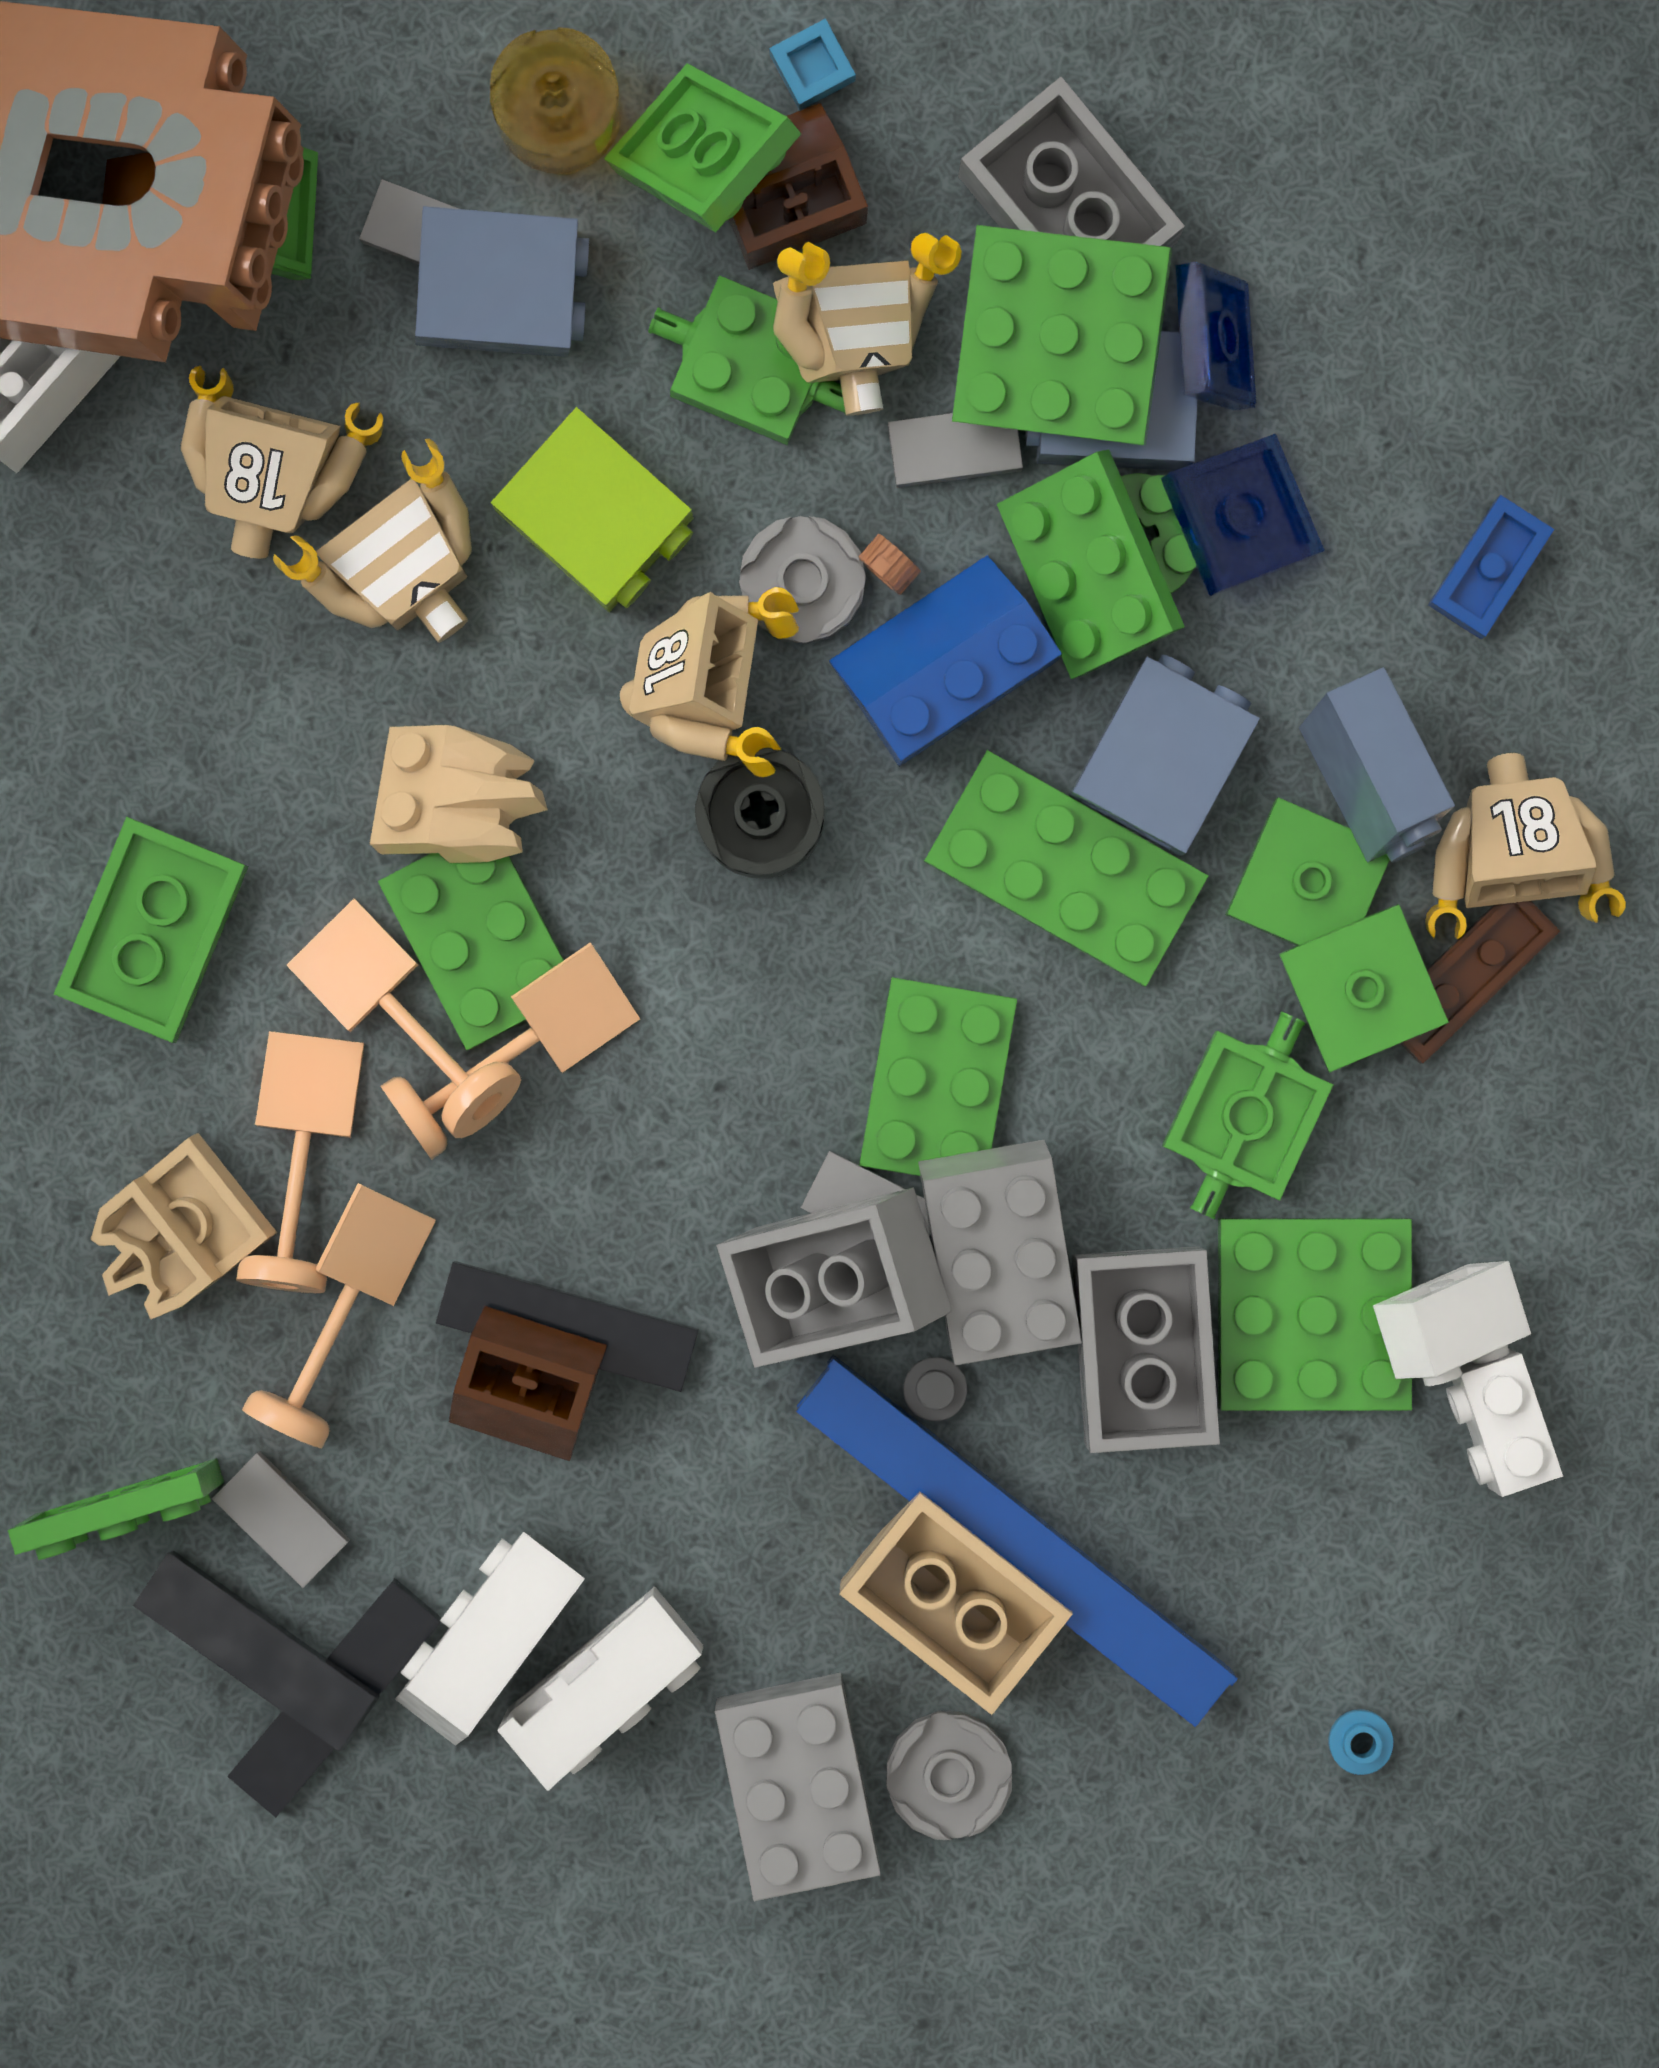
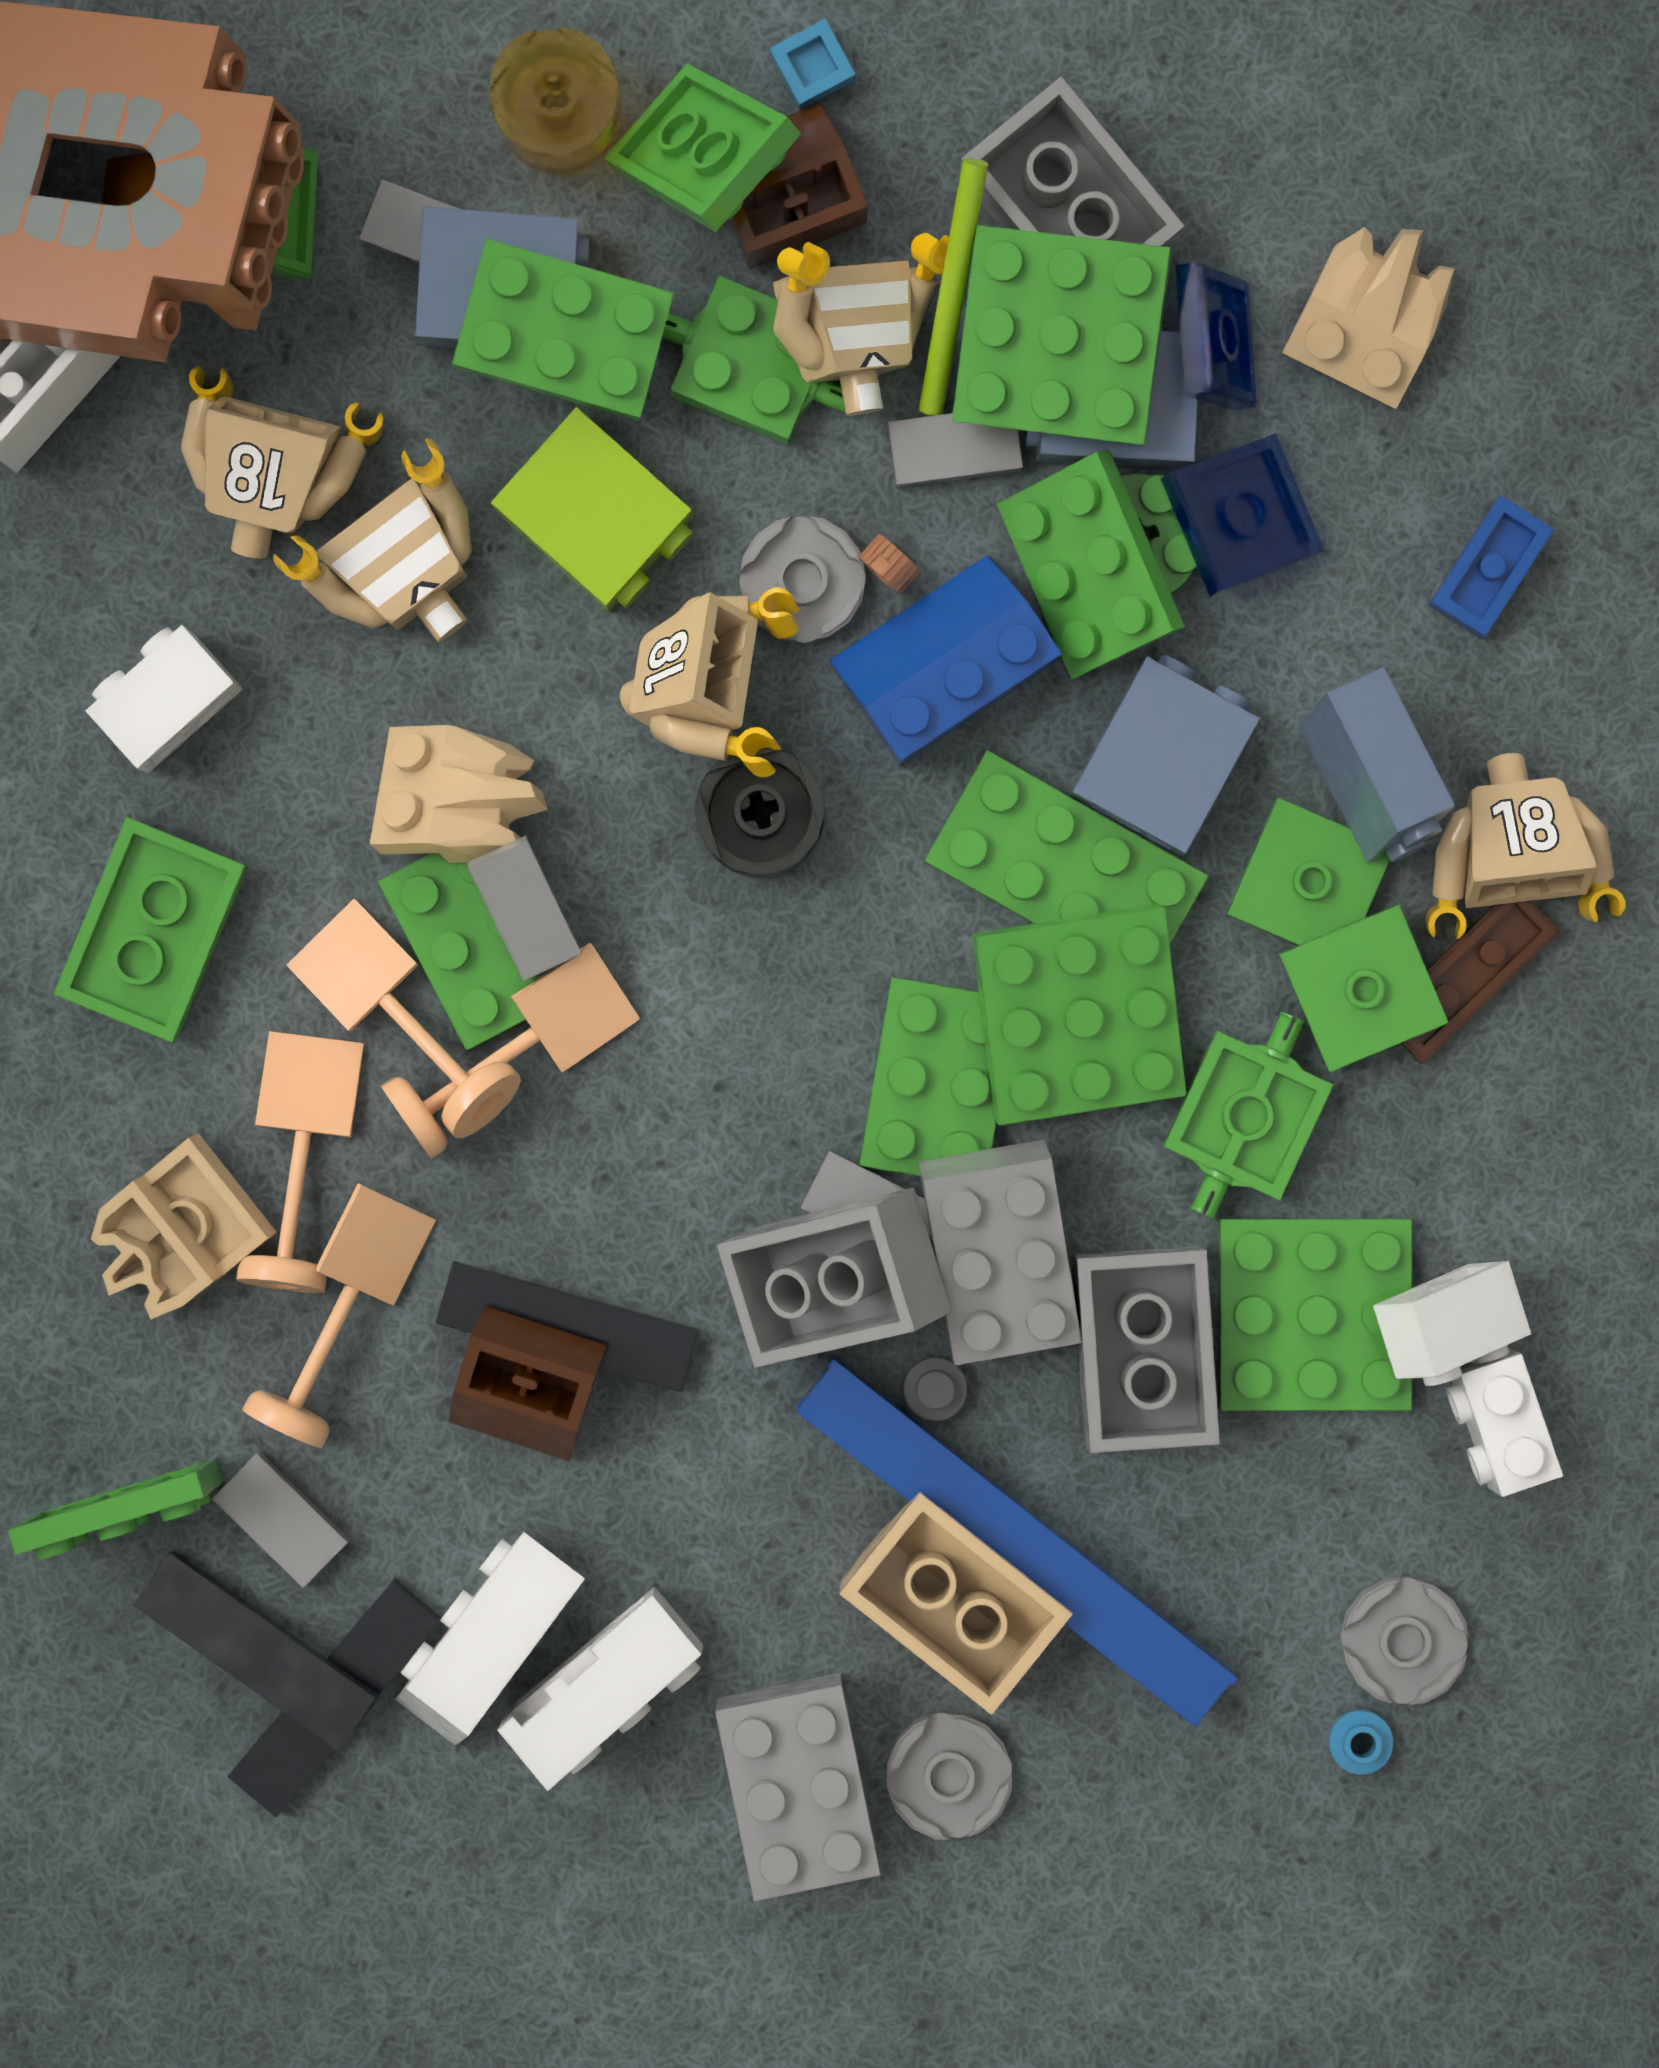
(162, 697): none -> white brick
(524, 908): none -> light grey tile
(562, 329): none -> bright green plate
(953, 286): none -> lime bar
(1079, 1014): none -> bright green plate
(1372, 315): none -> tan plate
(1387, 1623): none -> light grey tile

